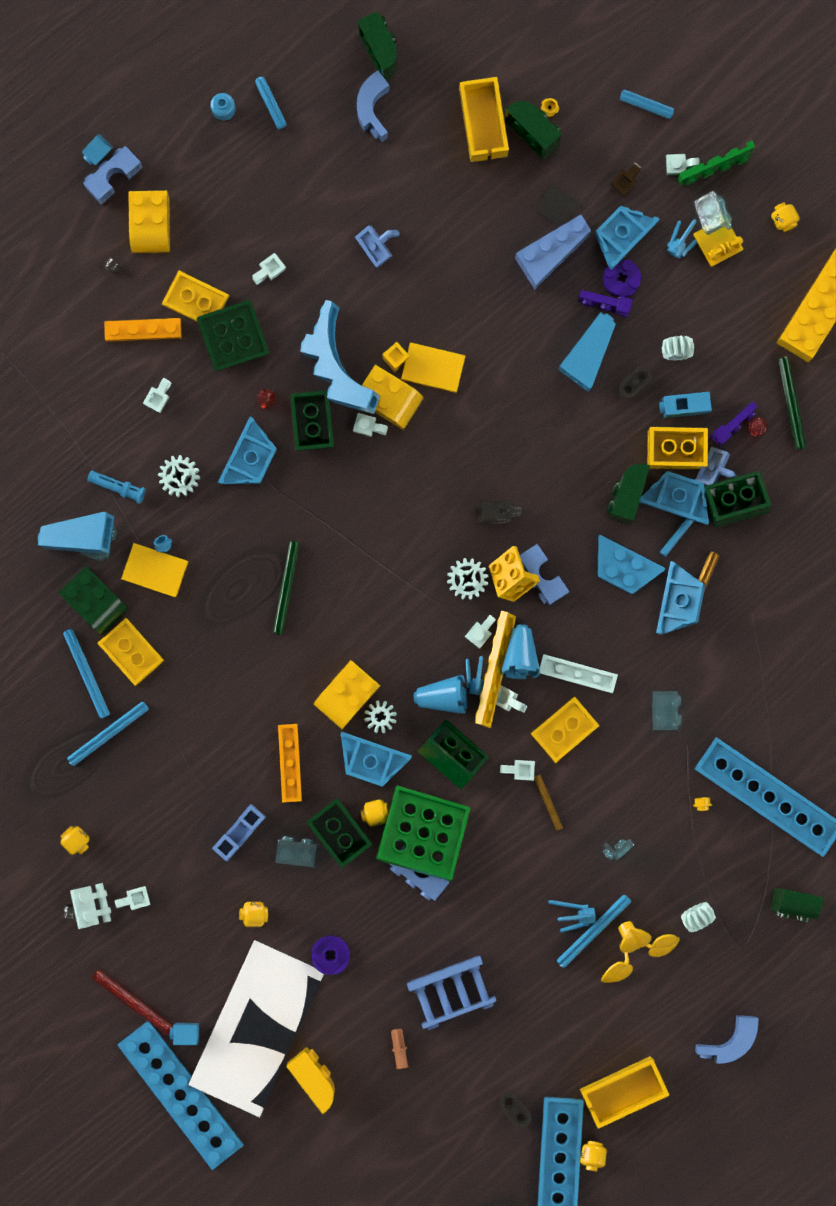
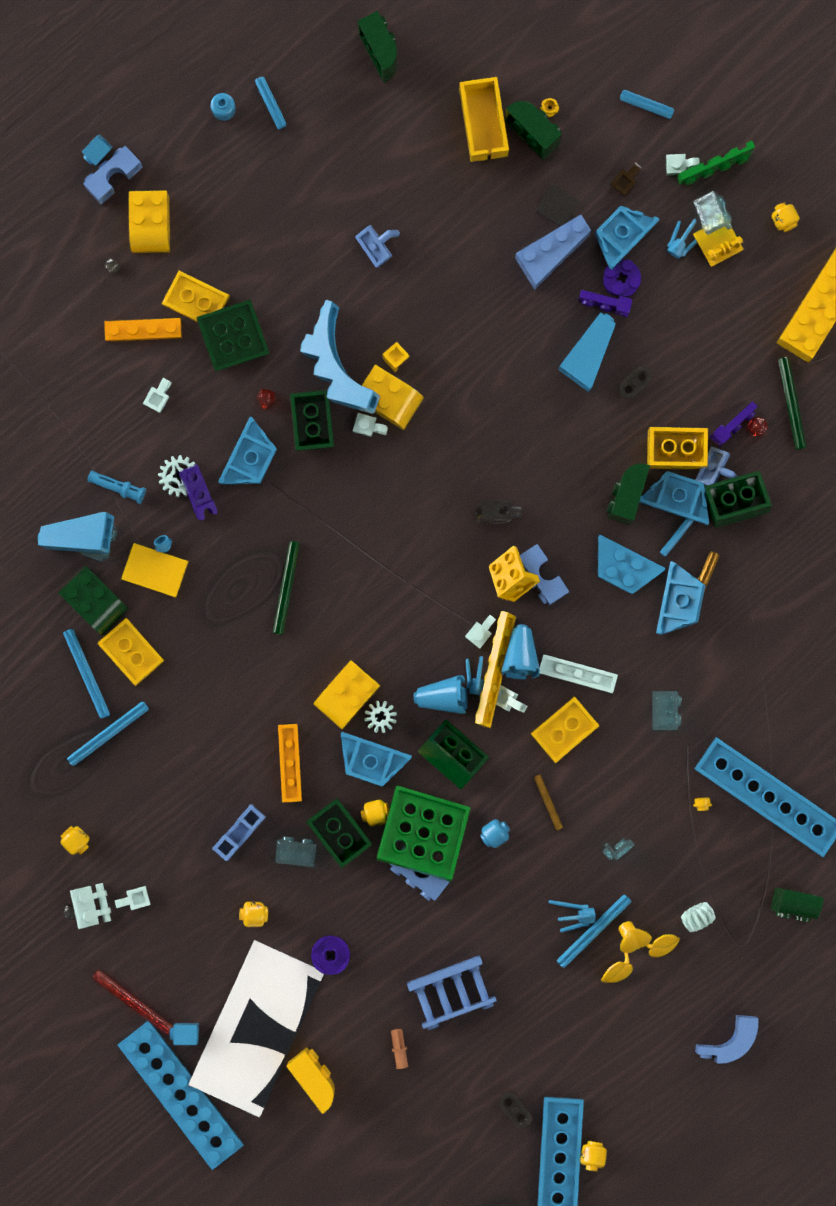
(197, 491): none -> dark purple plate
(270, 267): light aqua plate -> none
(368, 95): medium blue arch -> none
(433, 367): yellow tile -> none
(460, 573): light aqua gear -> none
(495, 833): none -> dark azure head
(522, 770): light aqua plate -> none
(624, 1092): yellow piece -> none
(678, 348): light aqua gear -> none
(685, 405): dark azure brick -> none

